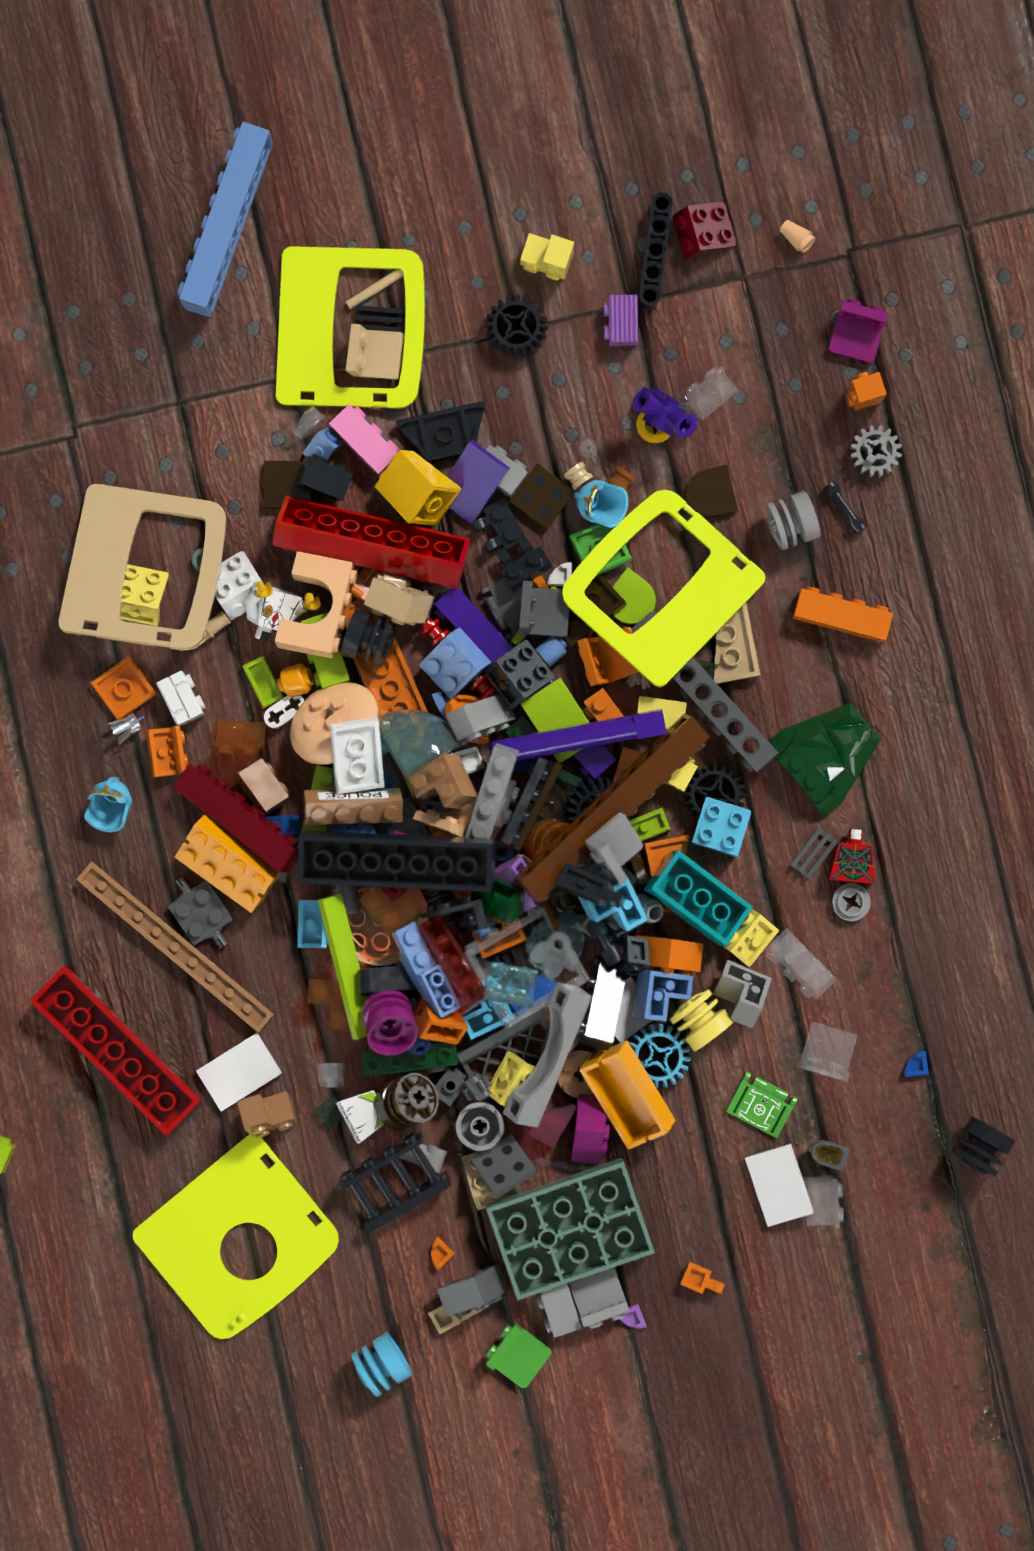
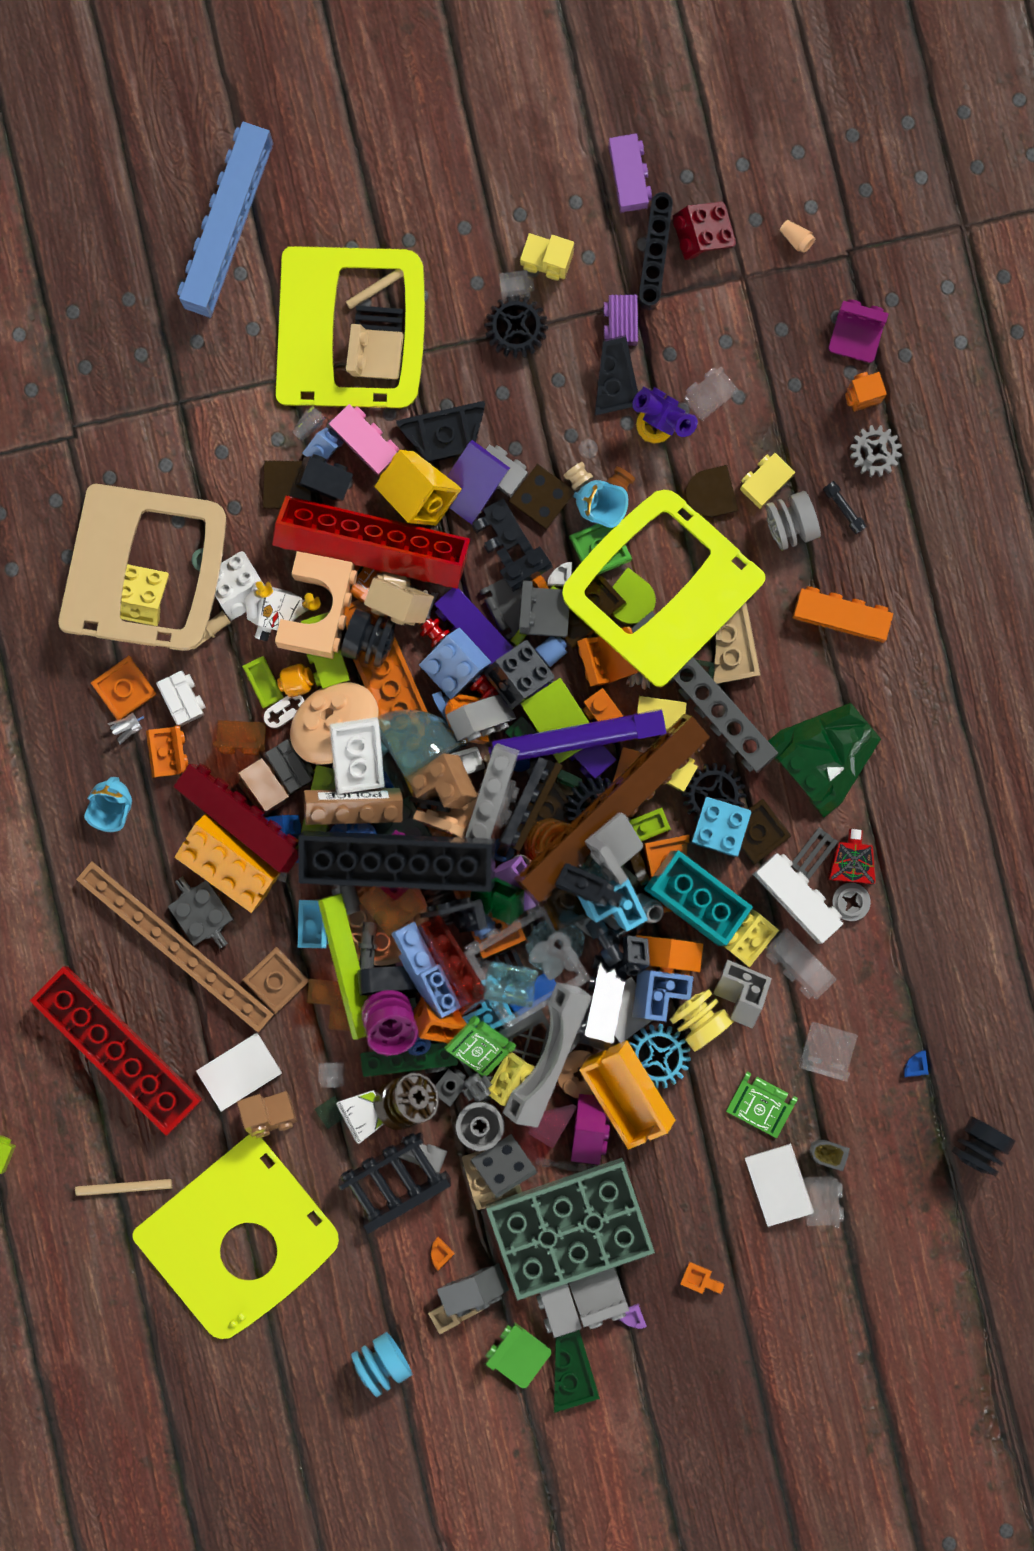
(123, 1187): none -> tan bar
(276, 980): none -> medium nougat tile
(290, 767): none -> dark grey brick
(368, 945): none -> dark grey pin
(480, 1046): none -> bright green piece
(515, 284): none -> clear brick
(573, 1373): none -> dark green wing
(616, 377): none -> black wing
(629, 172): none -> medium lavender brick
(763, 832): none -> dark brown tile
(766, 480): none -> light yellow brick
(798, 898): none -> white brick

